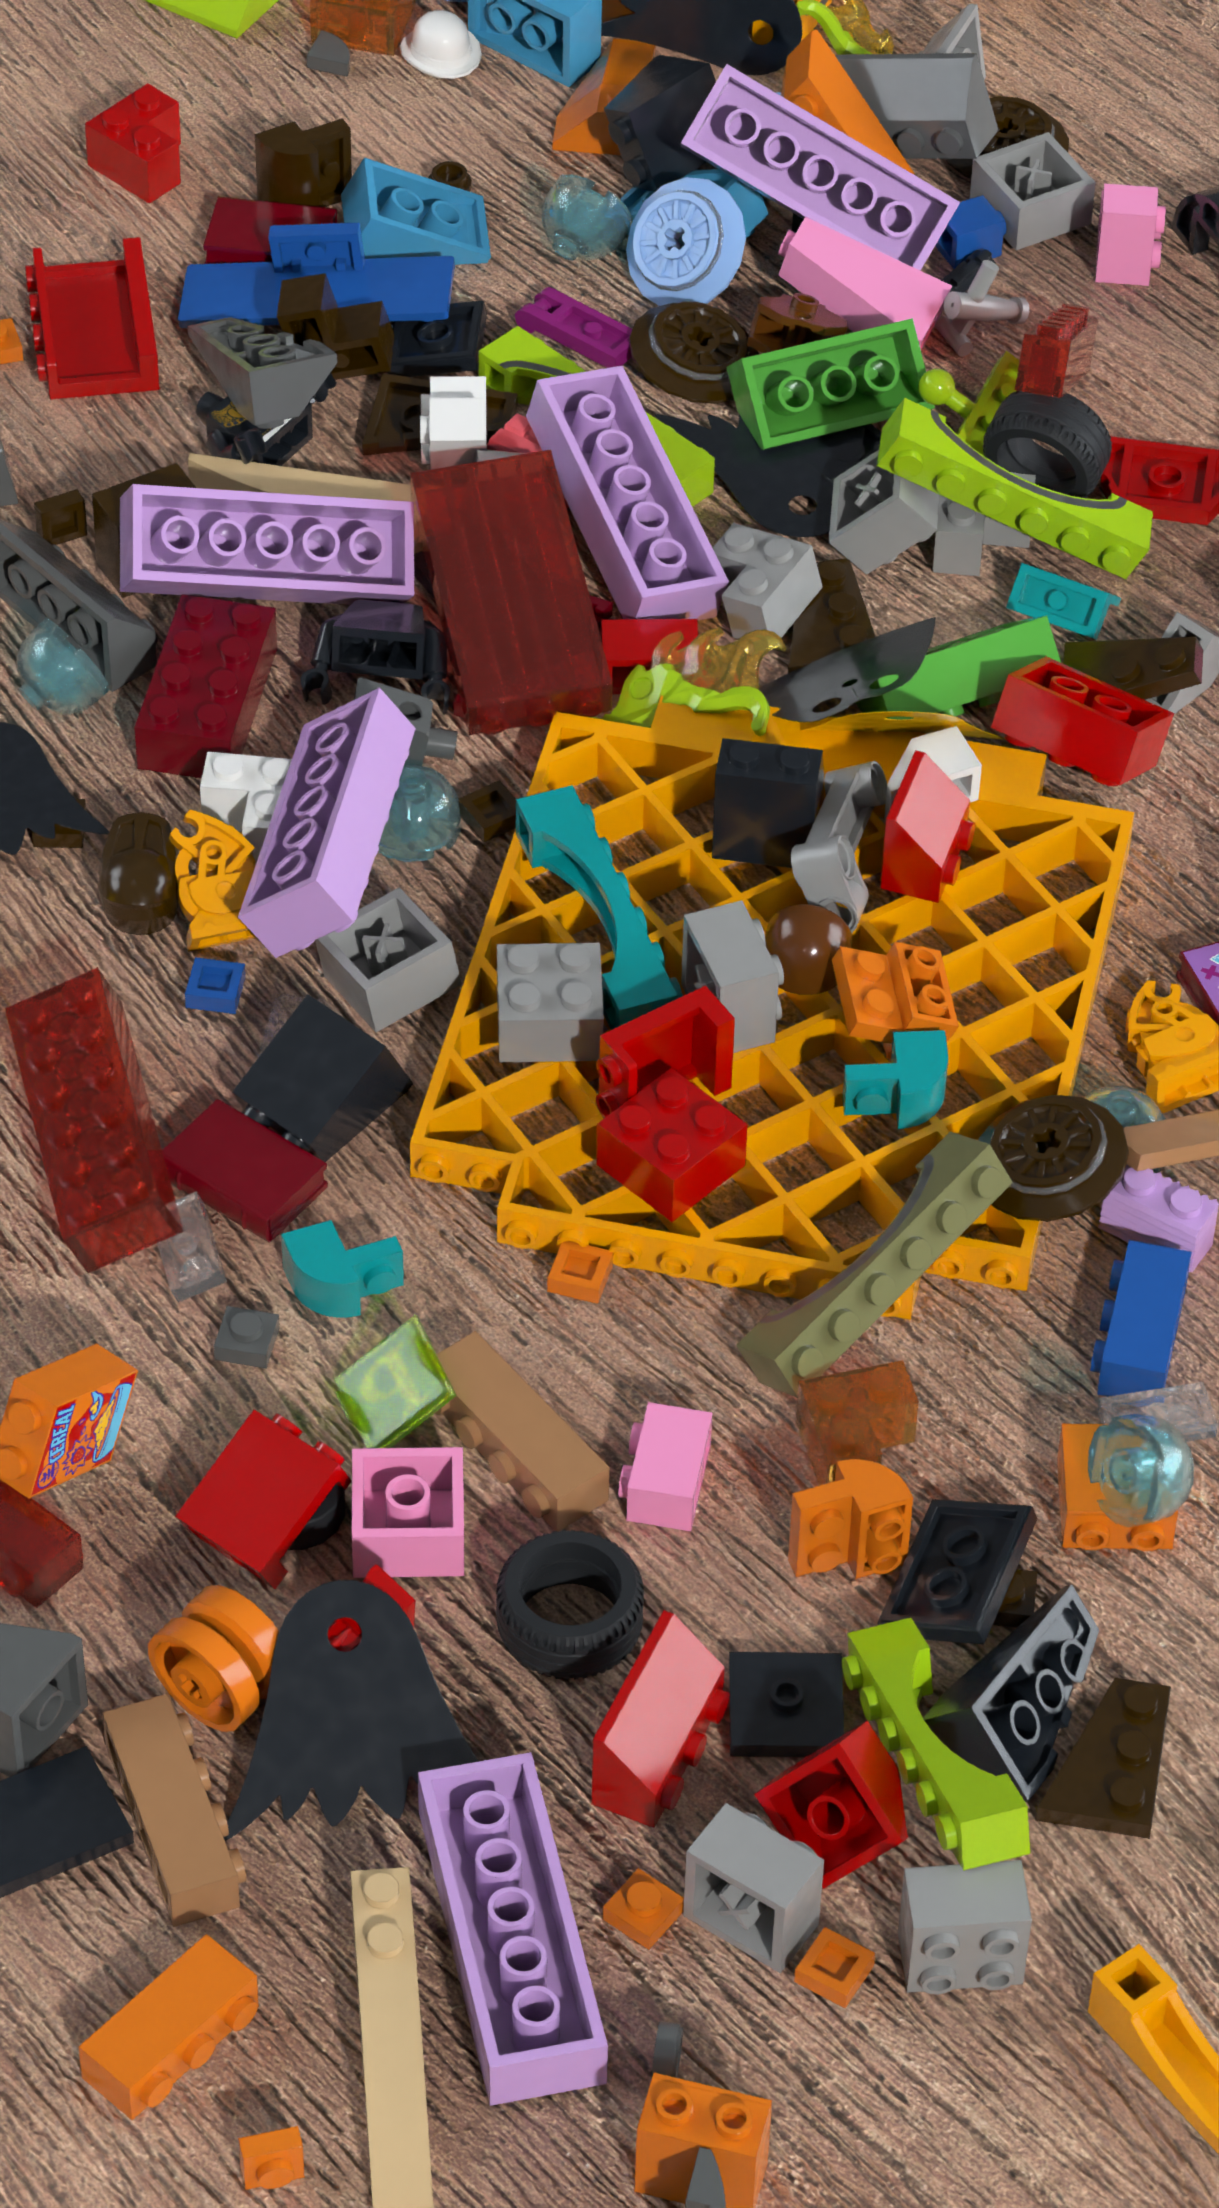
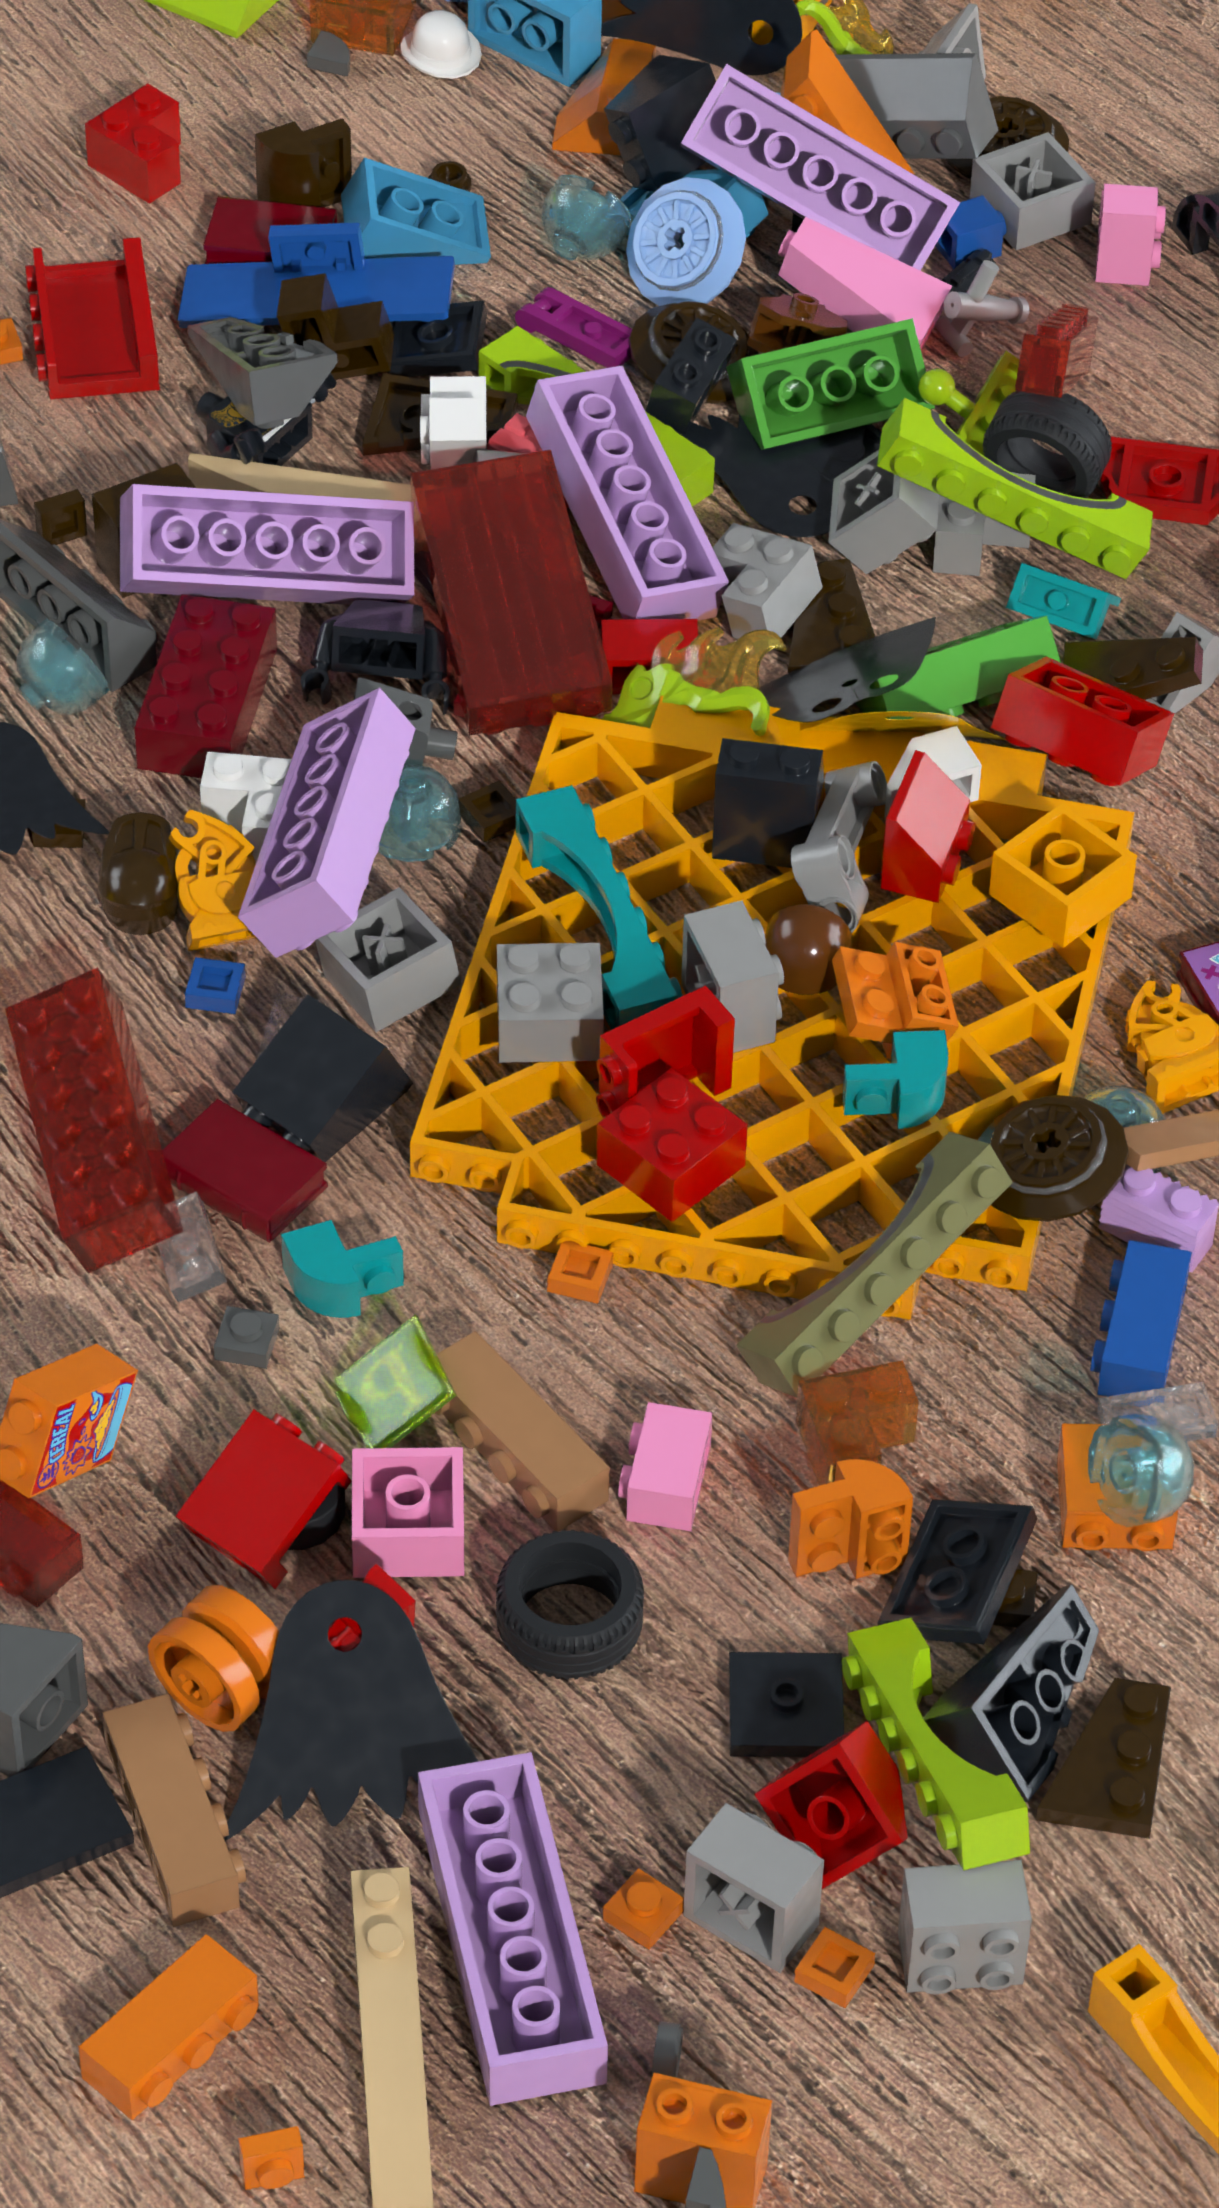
(657, 1724): slope -> none
(690, 375): none -> black brick
(1062, 875): none -> light orange brick

